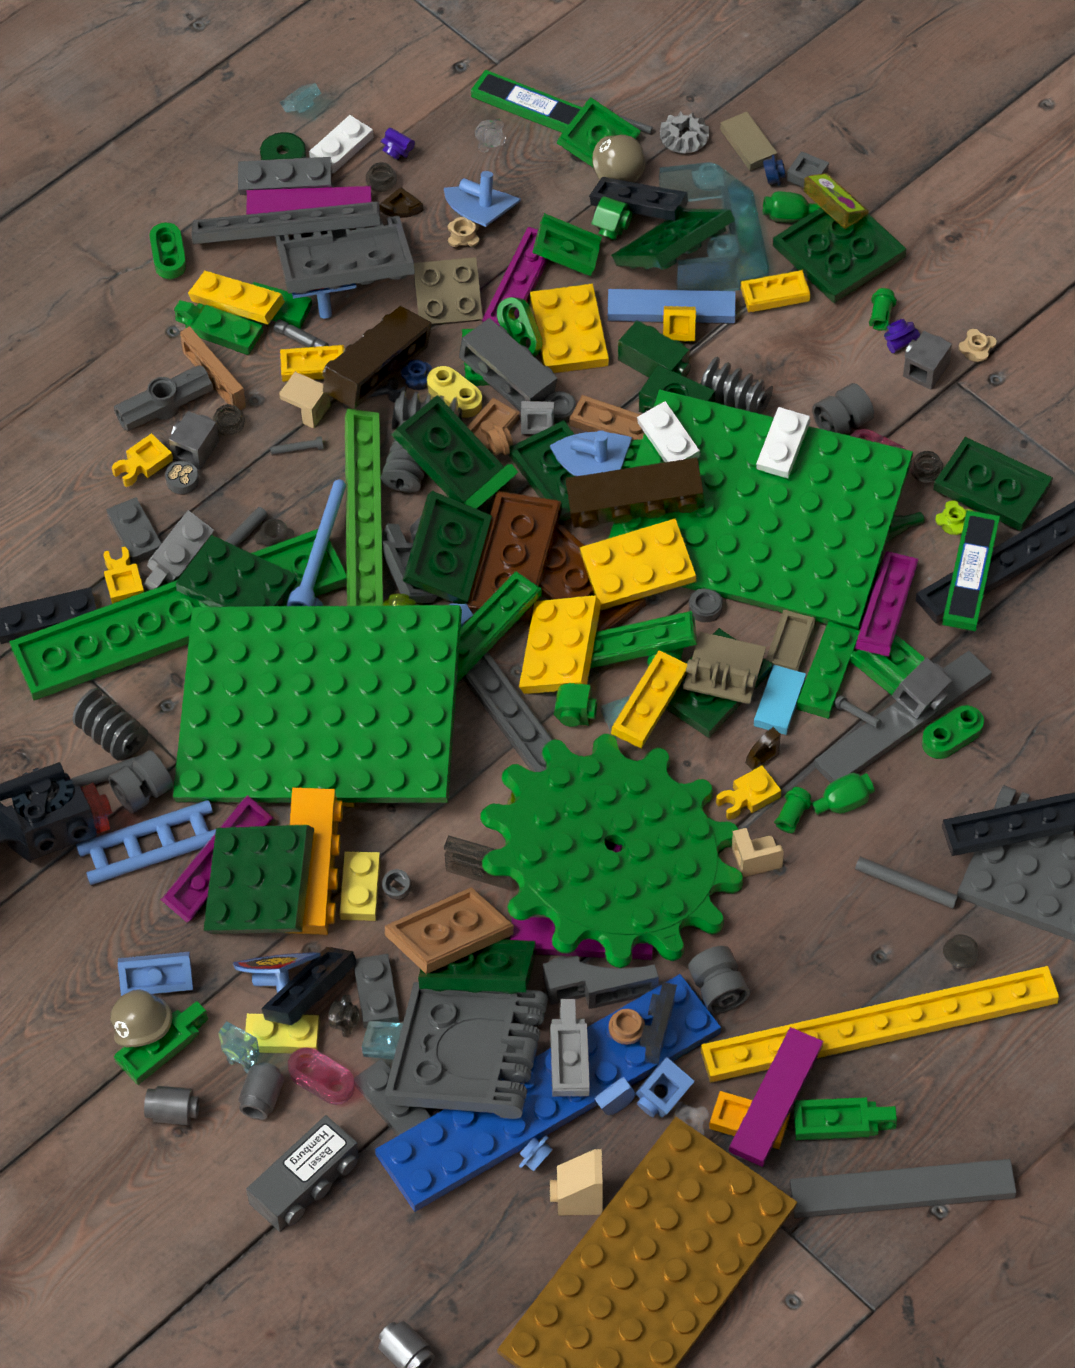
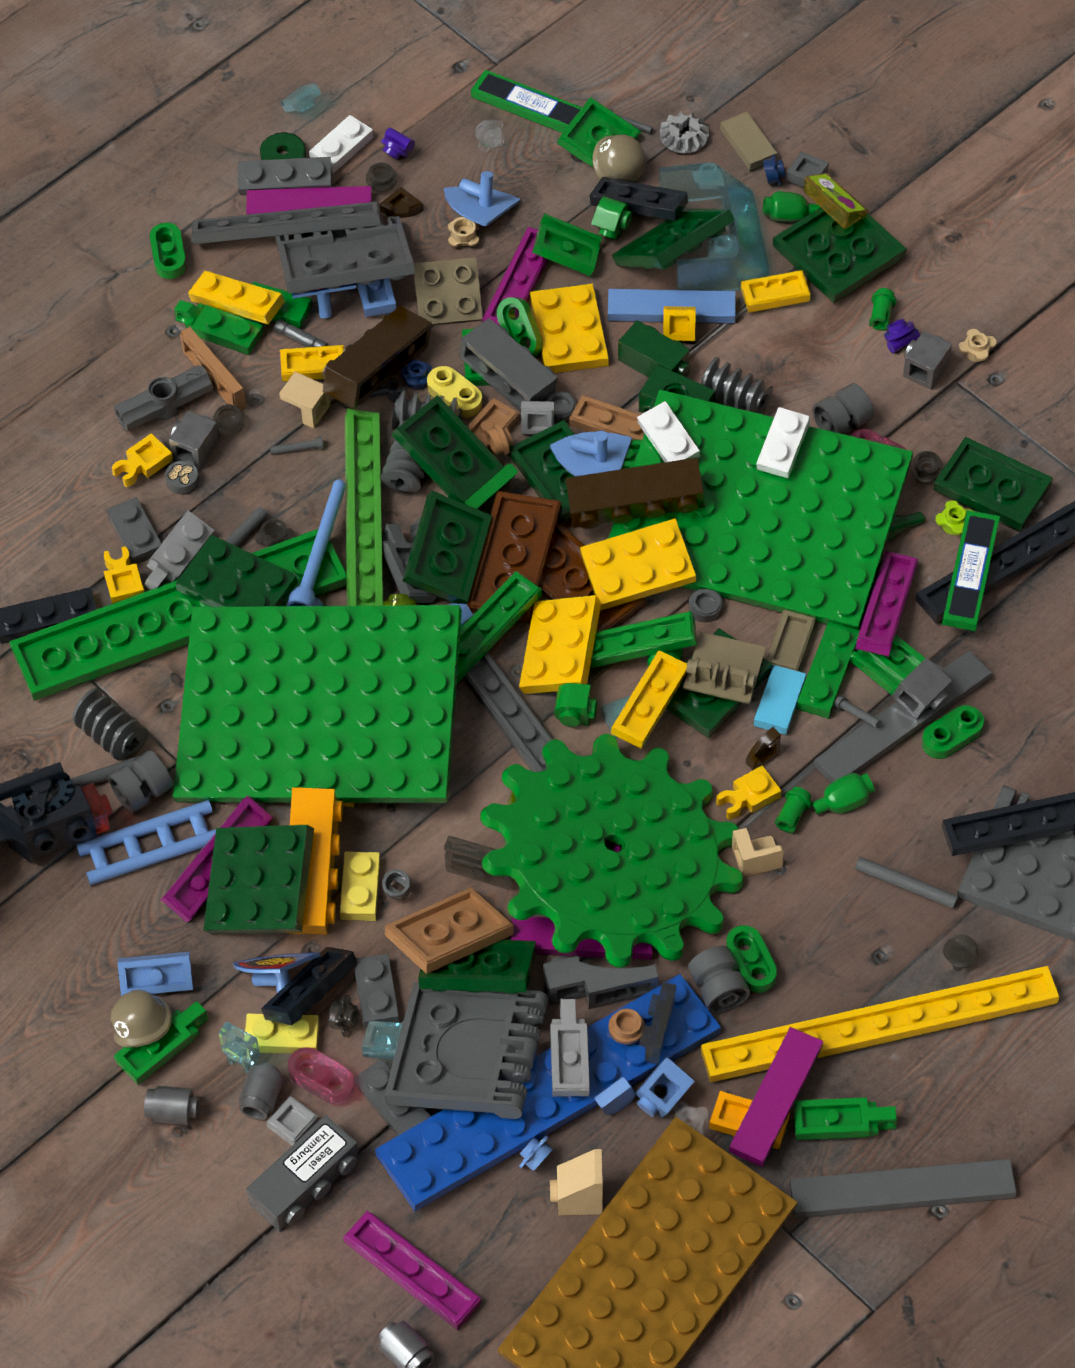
(292, 1121): none -> light grey tile
(377, 297): none -> medium blue plate
(412, 1270): none -> magenta tile
(754, 960): none -> green plate

